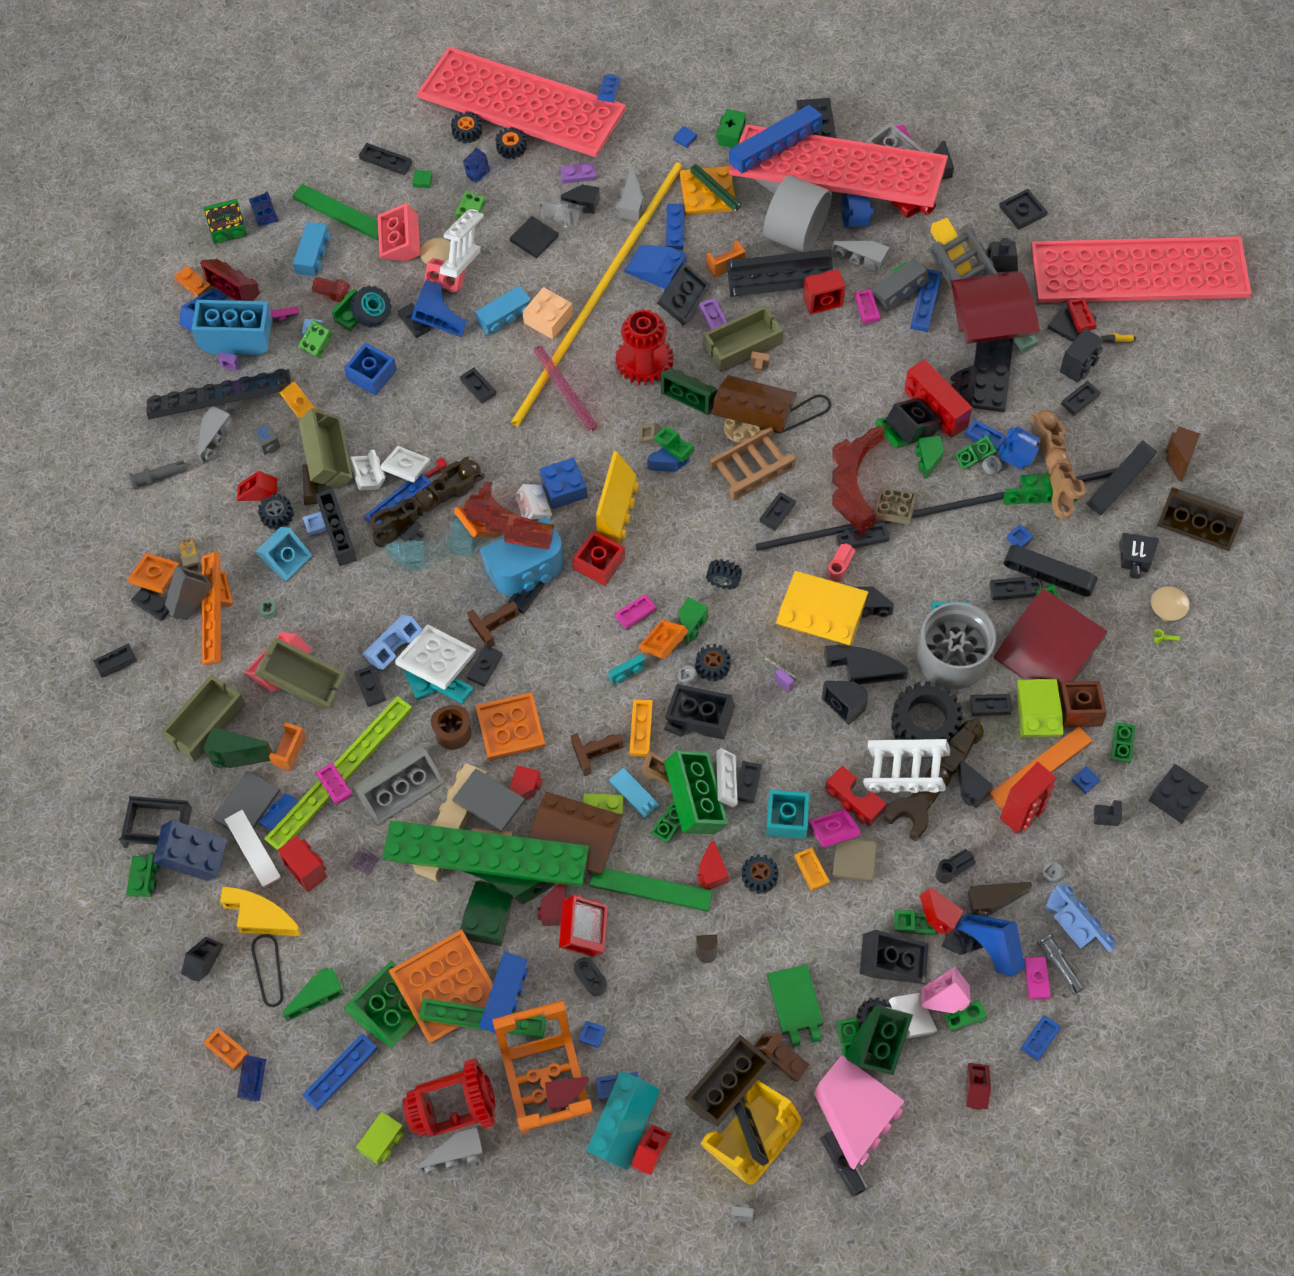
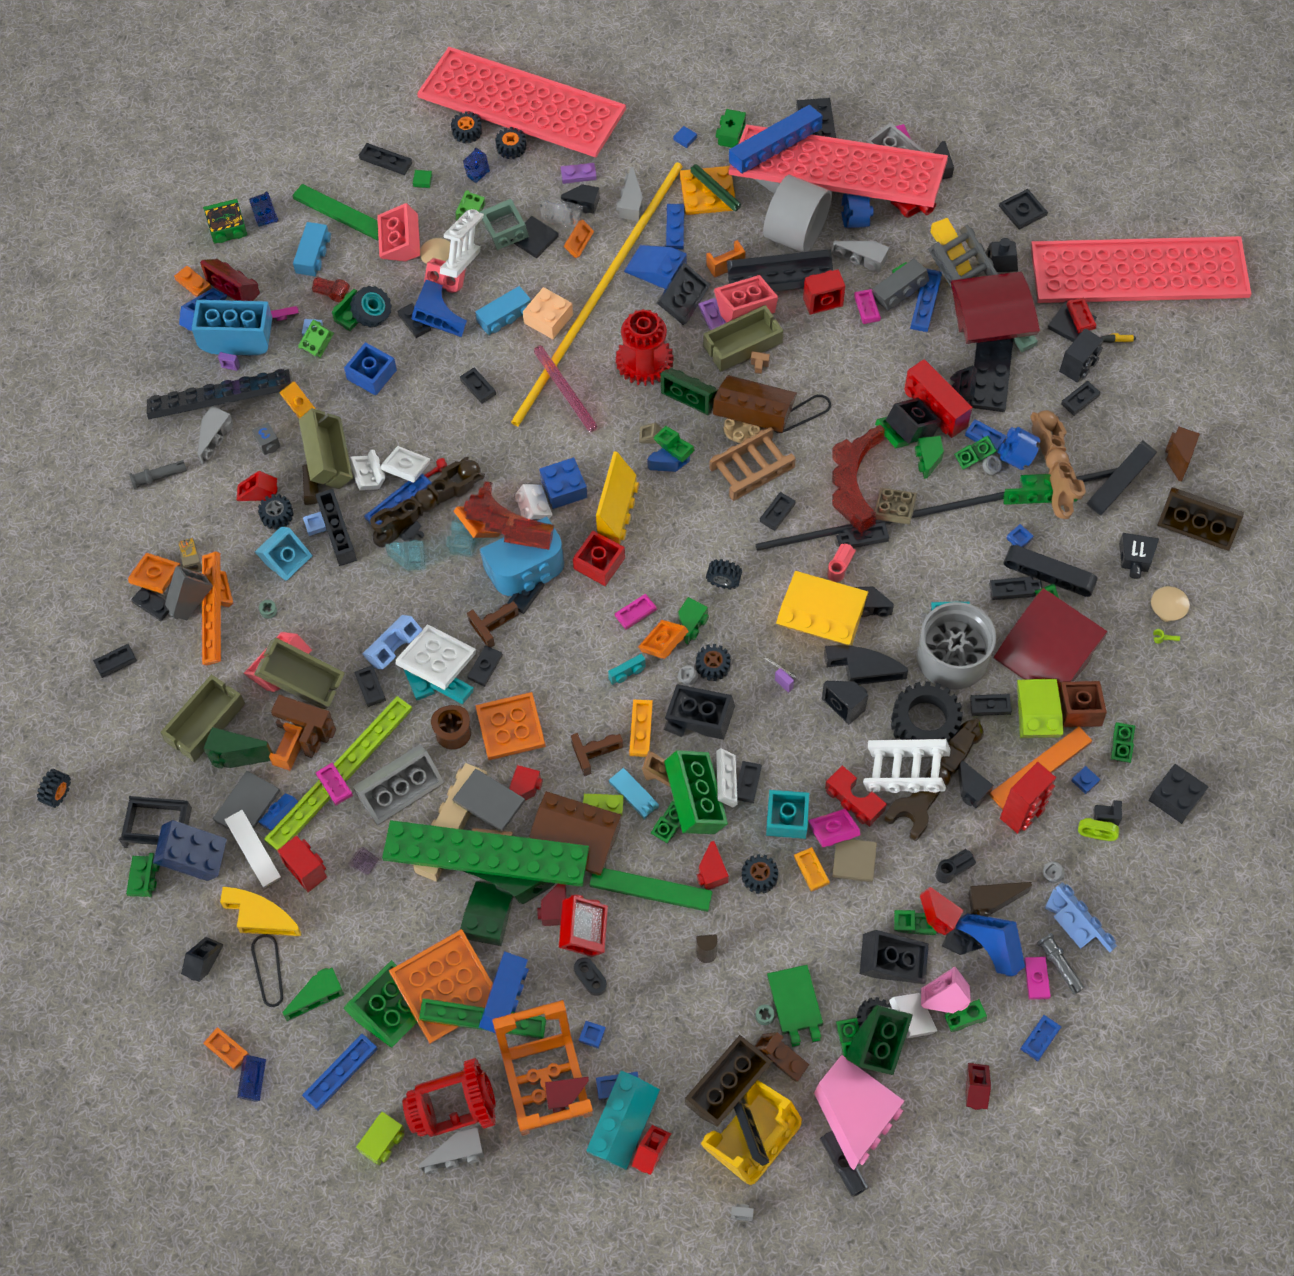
(53, 788): none -> black wheel
(315, 722): none -> reddish brown brick
(504, 224): none -> sand green window
(578, 238): none -> orange plate
(609, 88): blue plate -> none
(744, 296): none -> coral slope
(759, 1017): none -> sand green bush
(1098, 829): none -> lime plate

